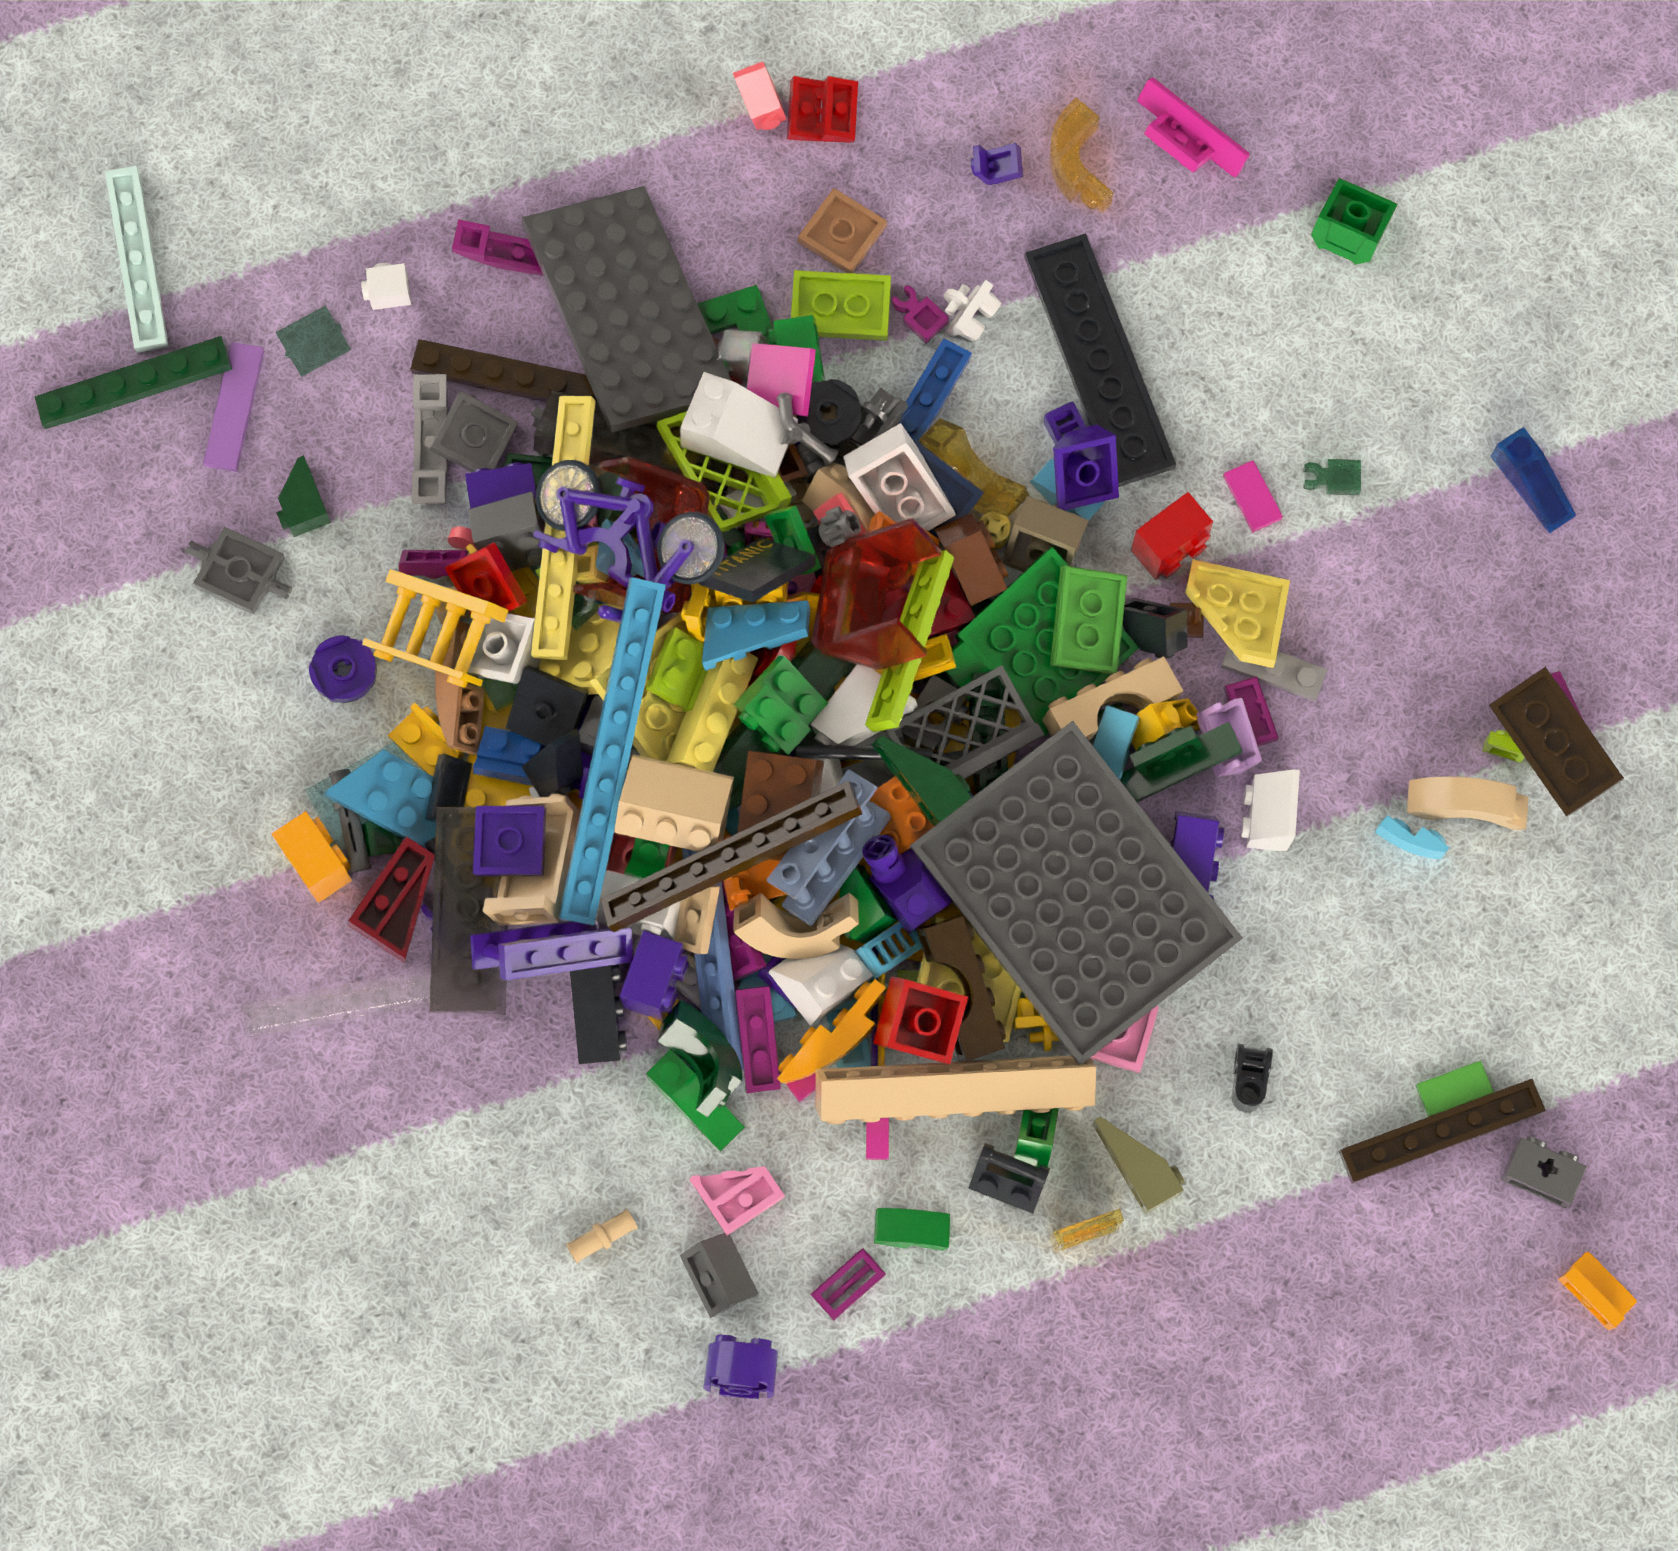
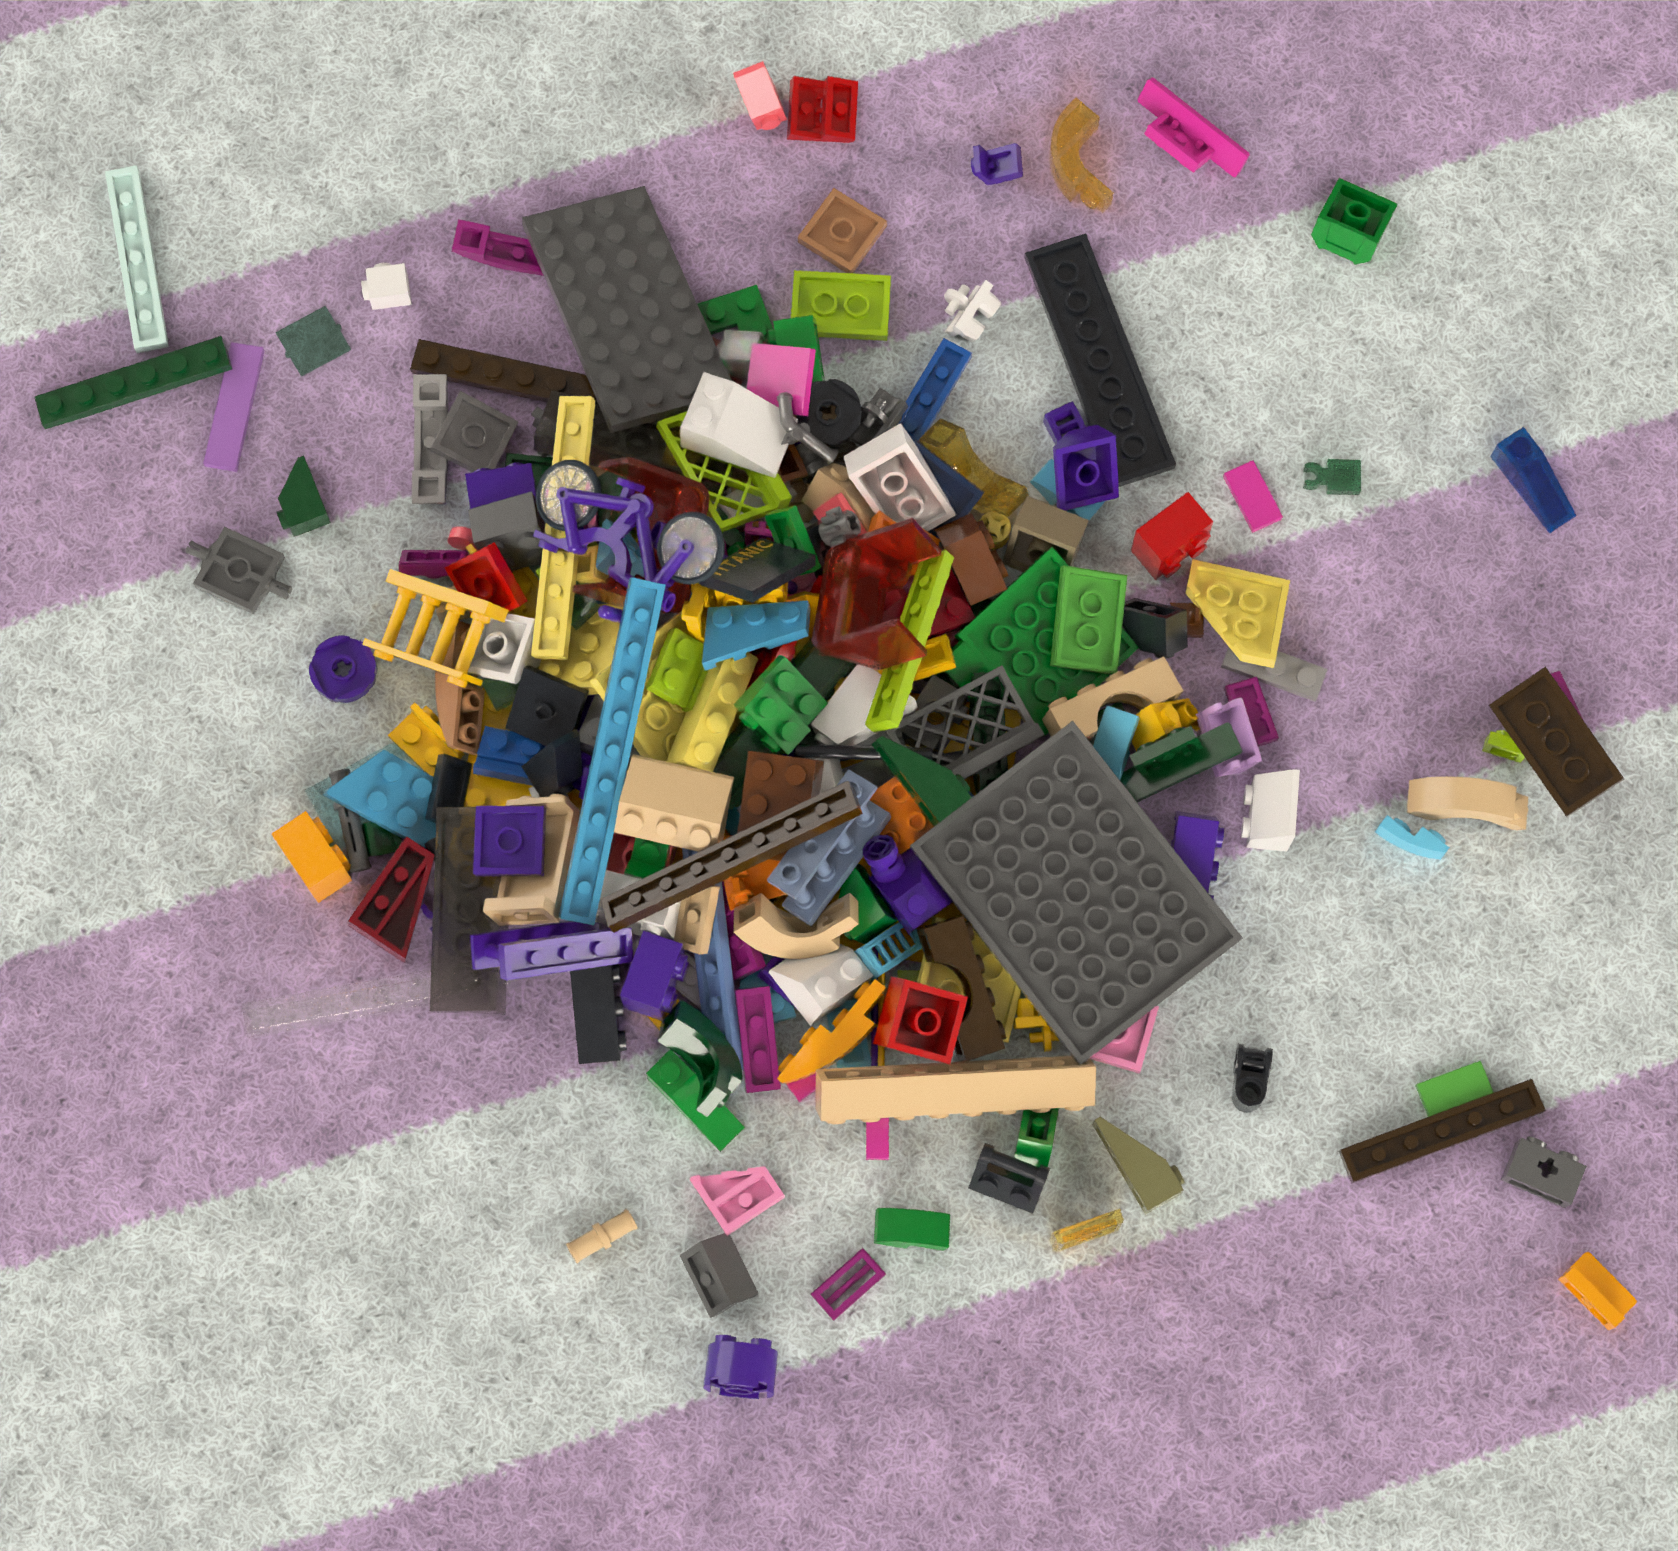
(922, 317): magenta plate -> none

